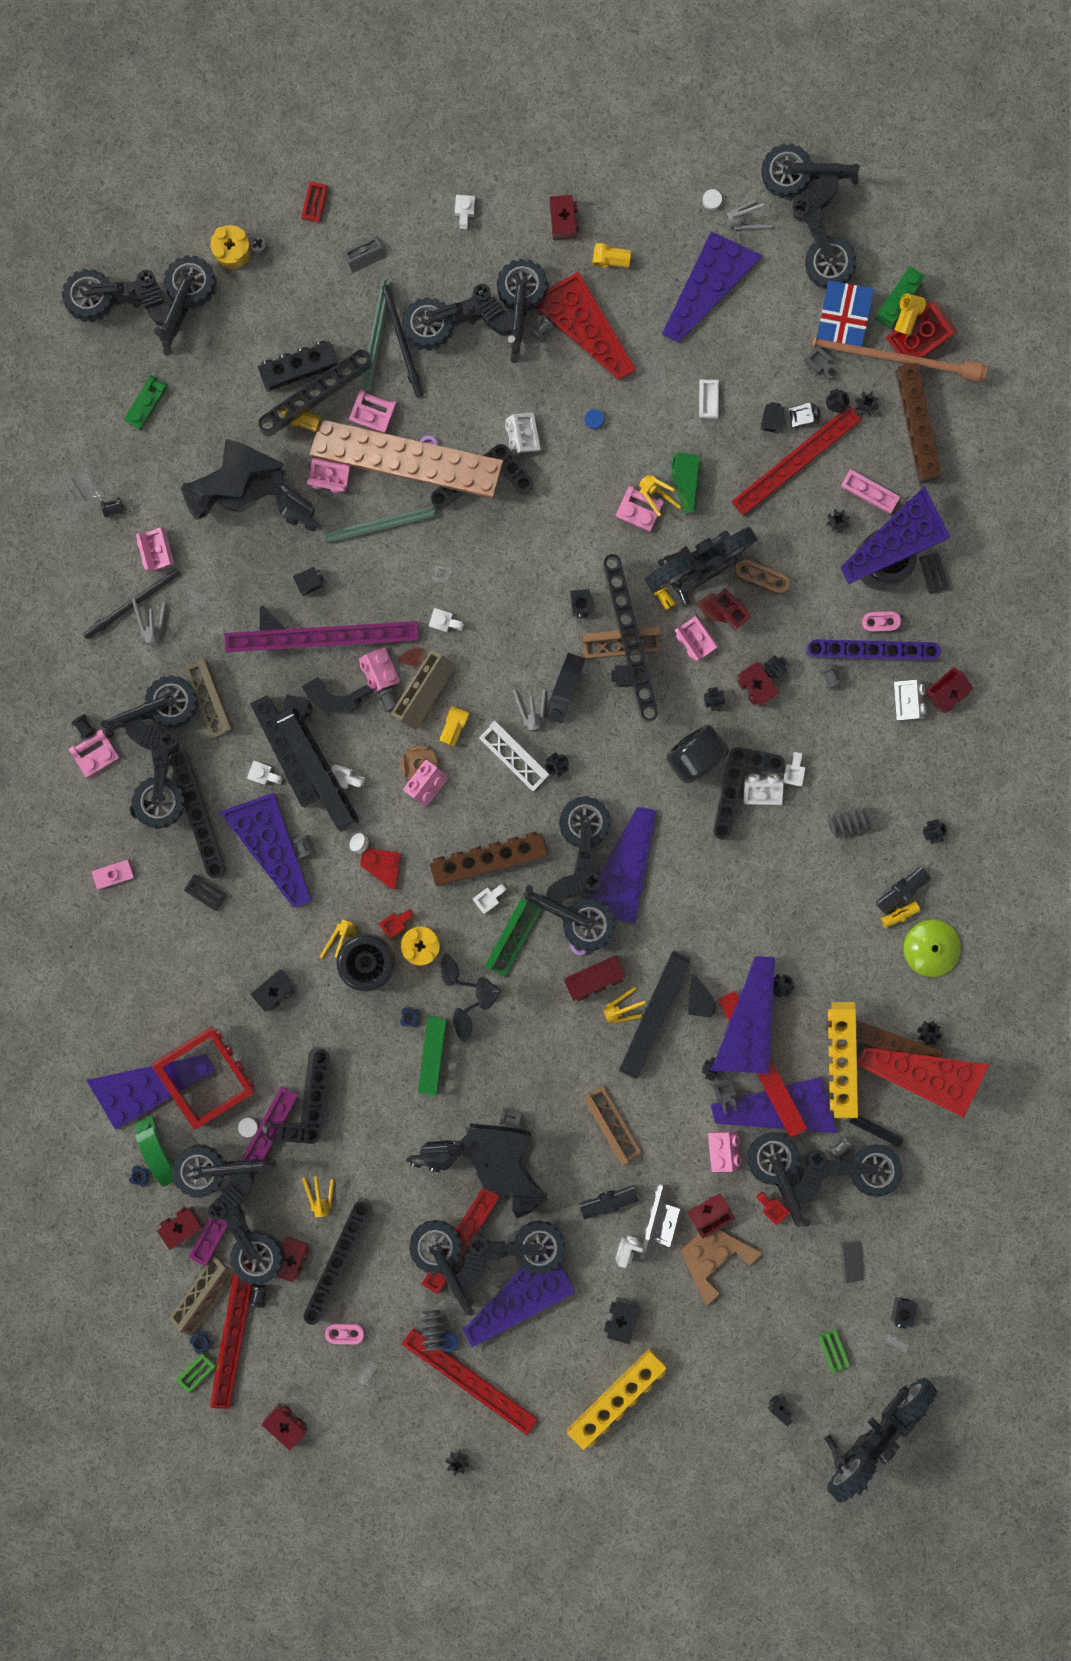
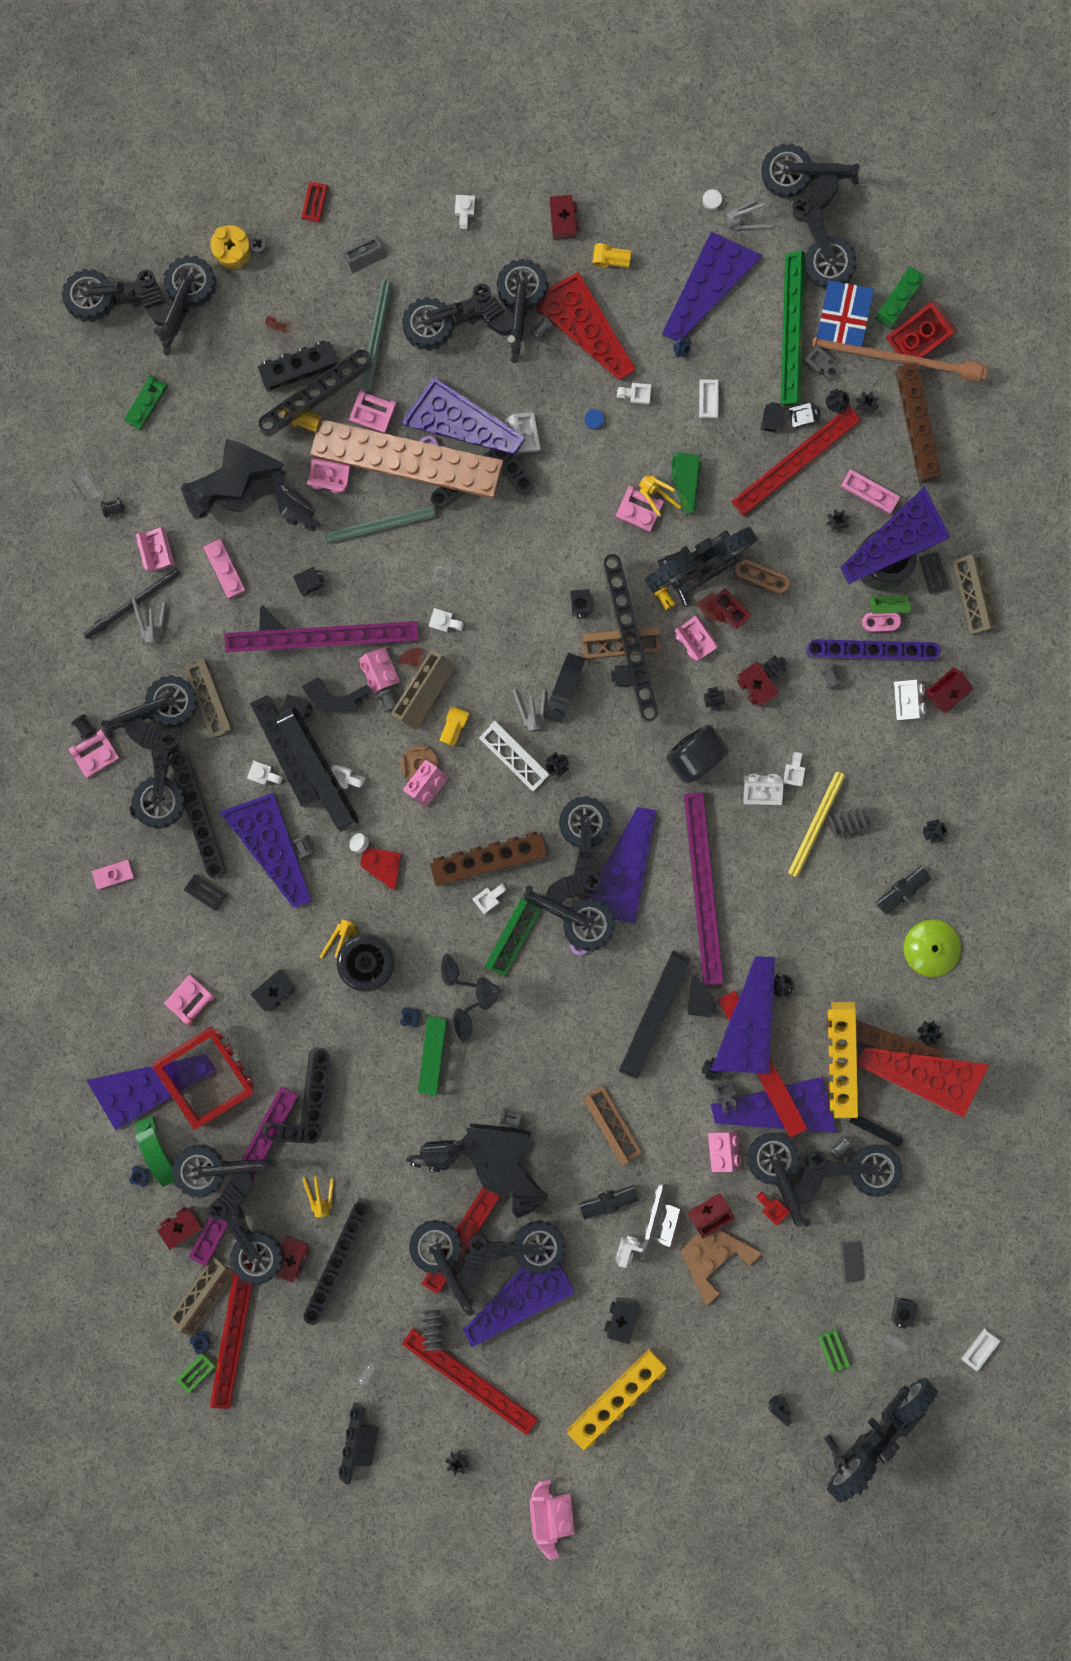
(185, 995): none -> bright pink plate
(224, 568): none -> bright pink plate
(248, 1127): white tile -> none
(258, 1296): black bush -> none
(271, 323): none -> clear red tile
(287, 1436): dark red brick -> none
(345, 1335): bright pink plate -> none
(359, 1444): none -> black bracket
(394, 924): red plate -> none
(412, 953): yellow brick -> none
(413, 377): black bar -> none
(451, 1341): blue tile -> none
(455, 417): none -> wing
(550, 1518): none -> bright pink plate
(594, 978): dark red wedge -> none
(613, 1012): yellow plant -> none
(637, 393): none -> white plate
(682, 347): none -> dark blue plate
(703, 888): none -> magenta plate
(727, 783): black beam -> none
(792, 328): none -> green plate
(816, 824): none -> light yellow axle
(890, 604): none -> bright green tile
(900, 914): yellow pin -> none
(910, 308): yellow piece -> none
(980, 1350): none -> white tile
(982, 593): none -> dark tan fence

